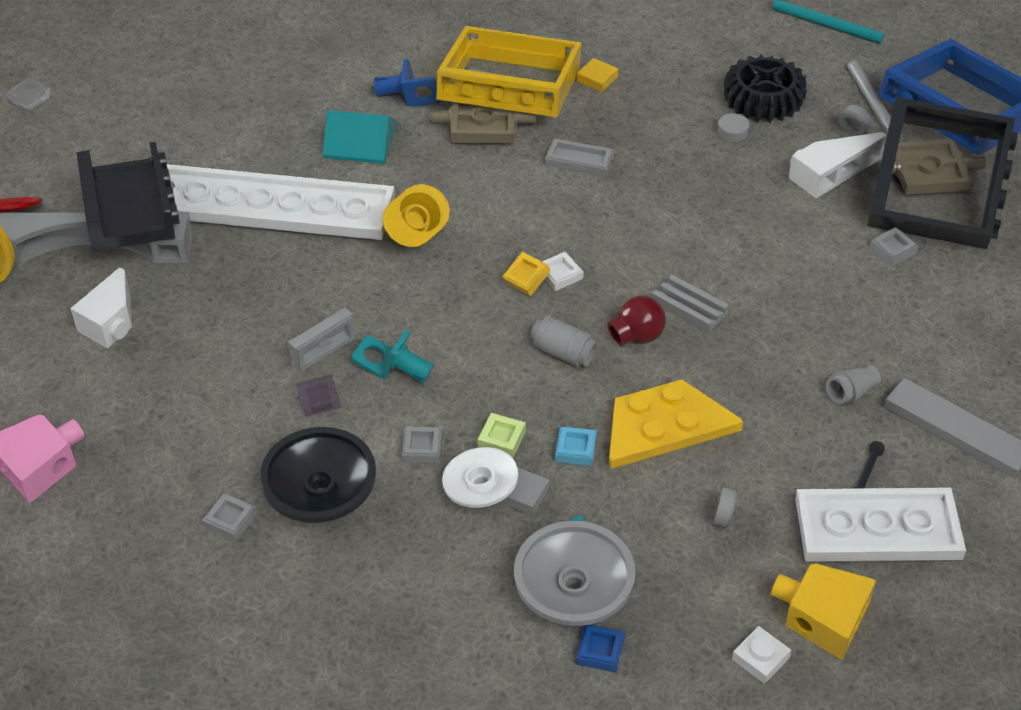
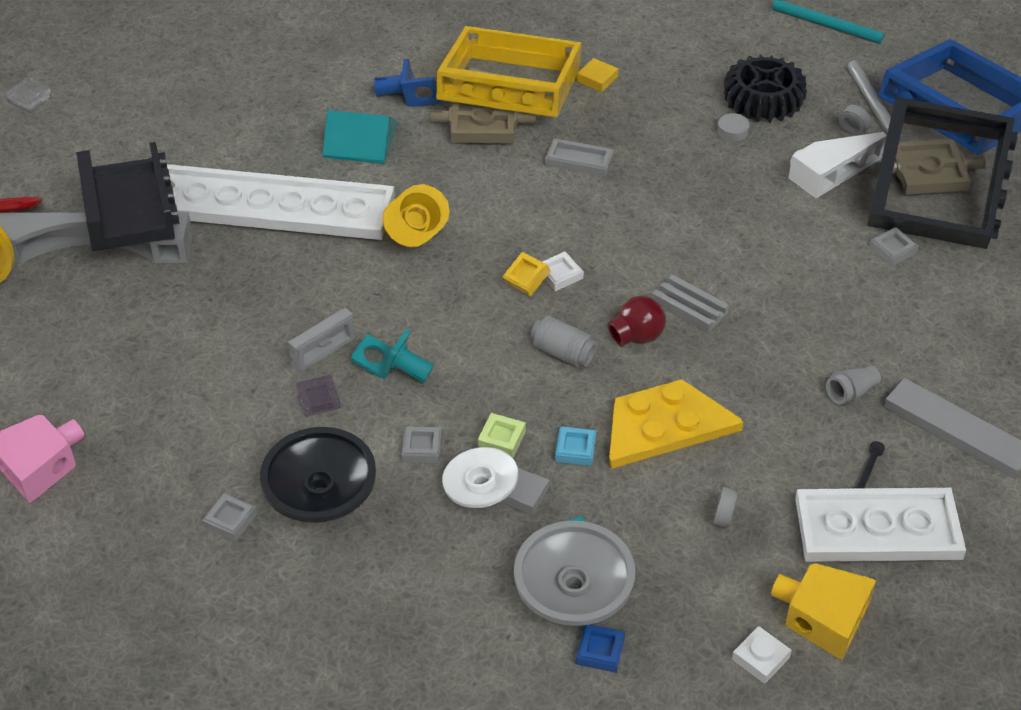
(105, 311): white slope -> none

